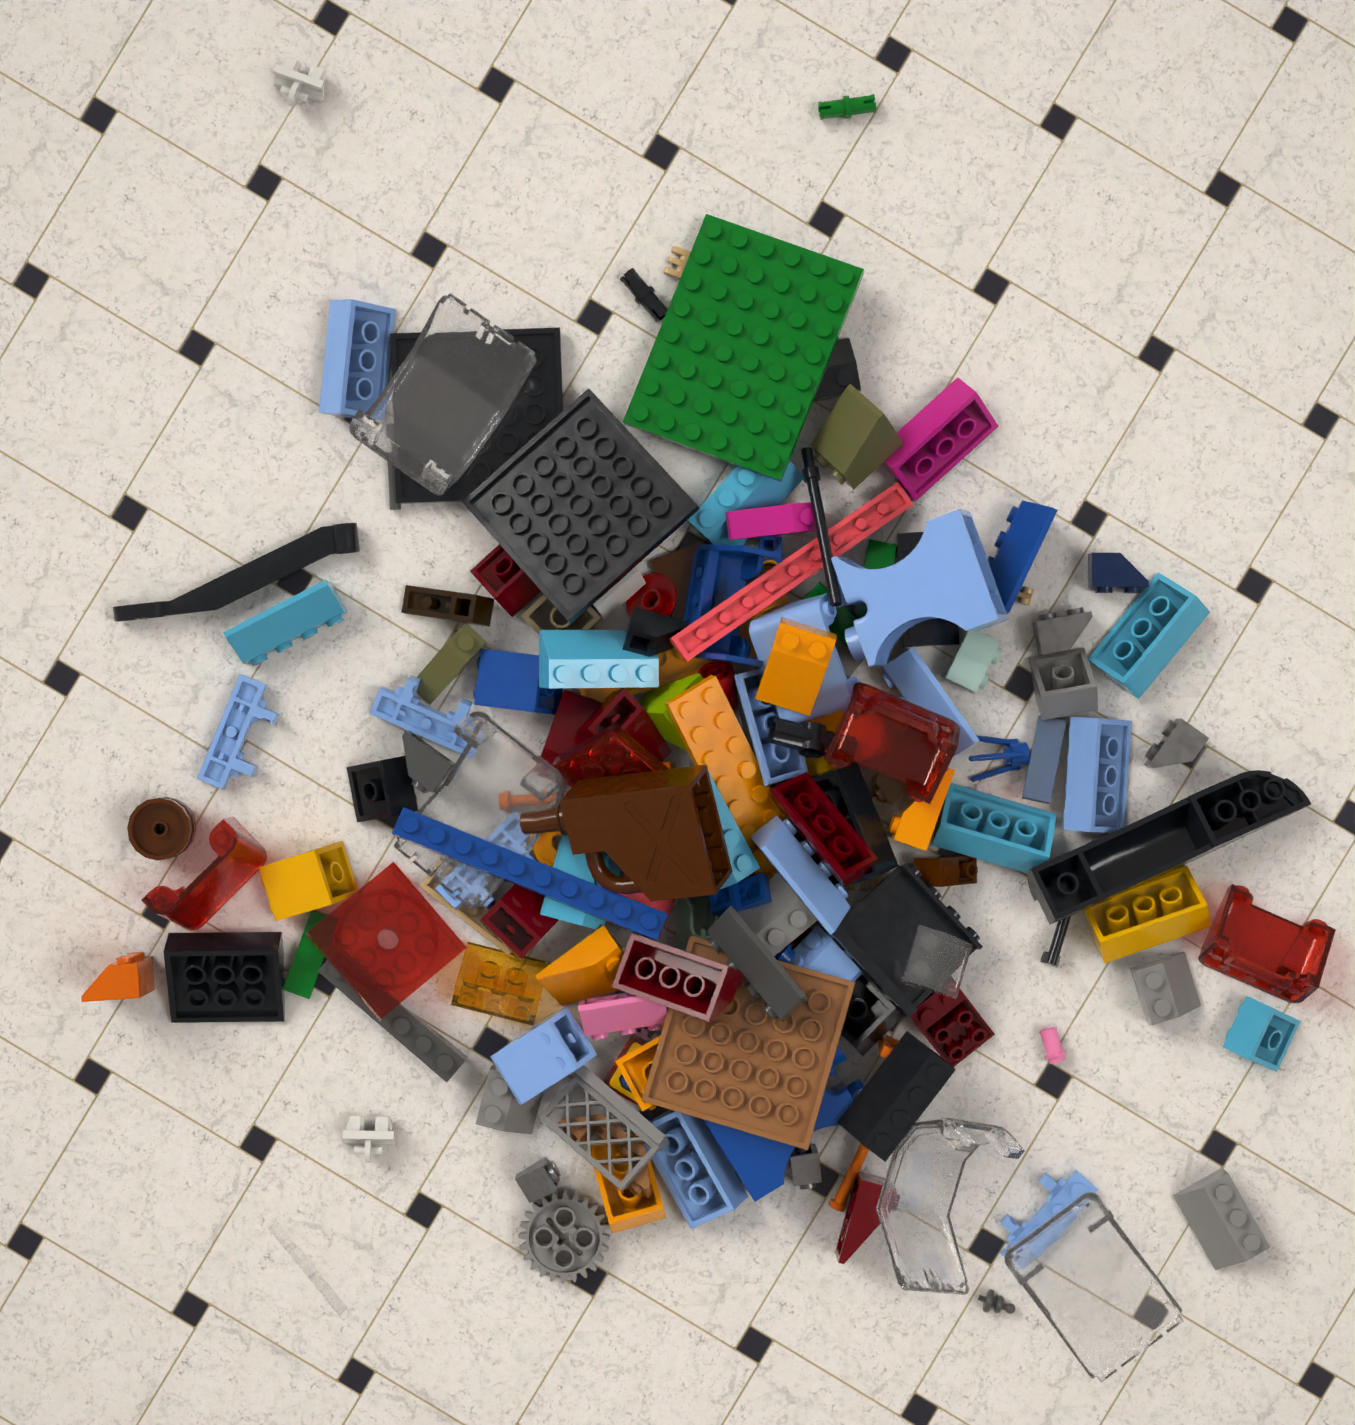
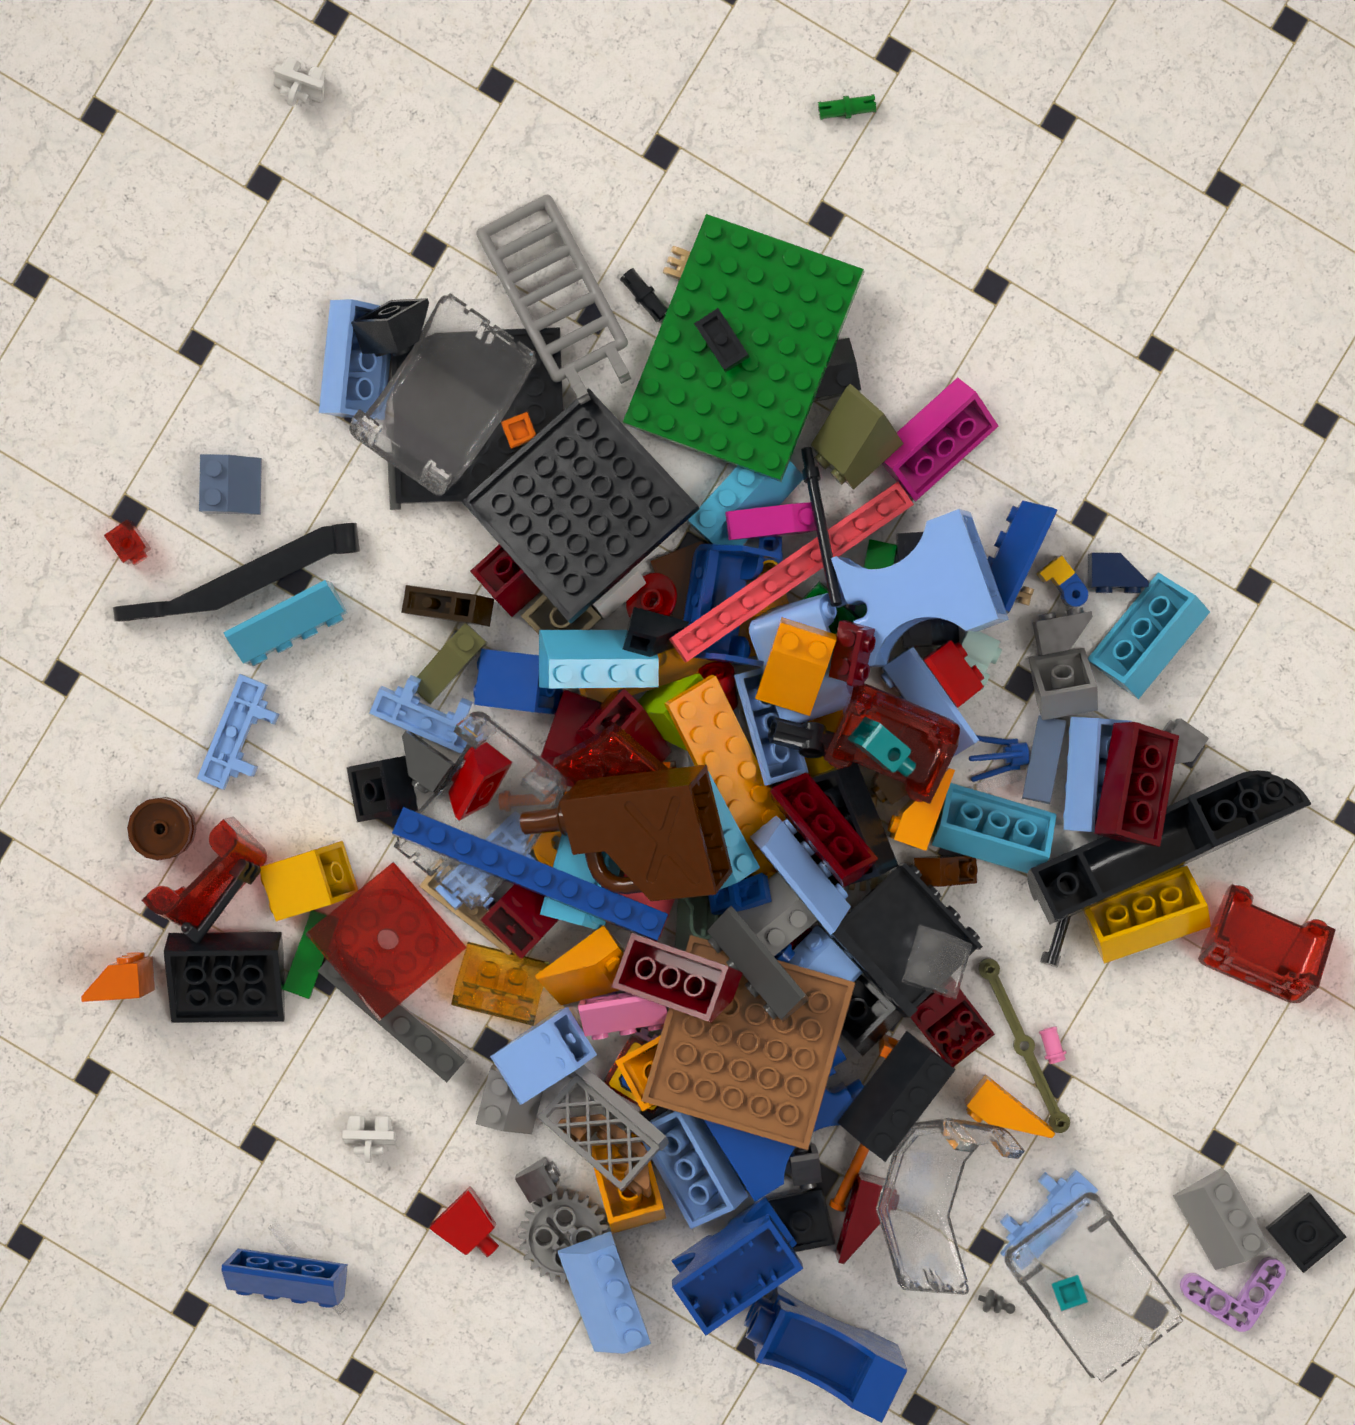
(128, 543): none -> clear red brick
(230, 484): none -> sand blue slope
(242, 872): none -> black hinge
(285, 1277): none -> blue slope
(391, 327): none -> black slope
(466, 1224): none -> red torso
(477, 780): none -> red slope
(518, 430): none -> orange tile
(582, 272): none -> light grey bar
(604, 1295): none -> light blue slope
(721, 340): none -> black plate
(735, 1266): none -> blue brick
(805, 1218): none -> black plate
(829, 1353): none -> blue brick
(852, 653): none -> dark red bracket
(882, 747): none -> teal torso
(954, 673): none -> red slope
(989, 970): none -> olive piece
(999, 1108): none -> light orange slope
(1069, 1293): none -> teal plate
(1071, 588): none -> leg
(1136, 784): none -> dark red slope
(1165, 988): light grey slope -> none
(1242, 1302): none -> lavender beam
(1261, 1033): medium azure slope -> none
(1306, 1232): none -> black plate

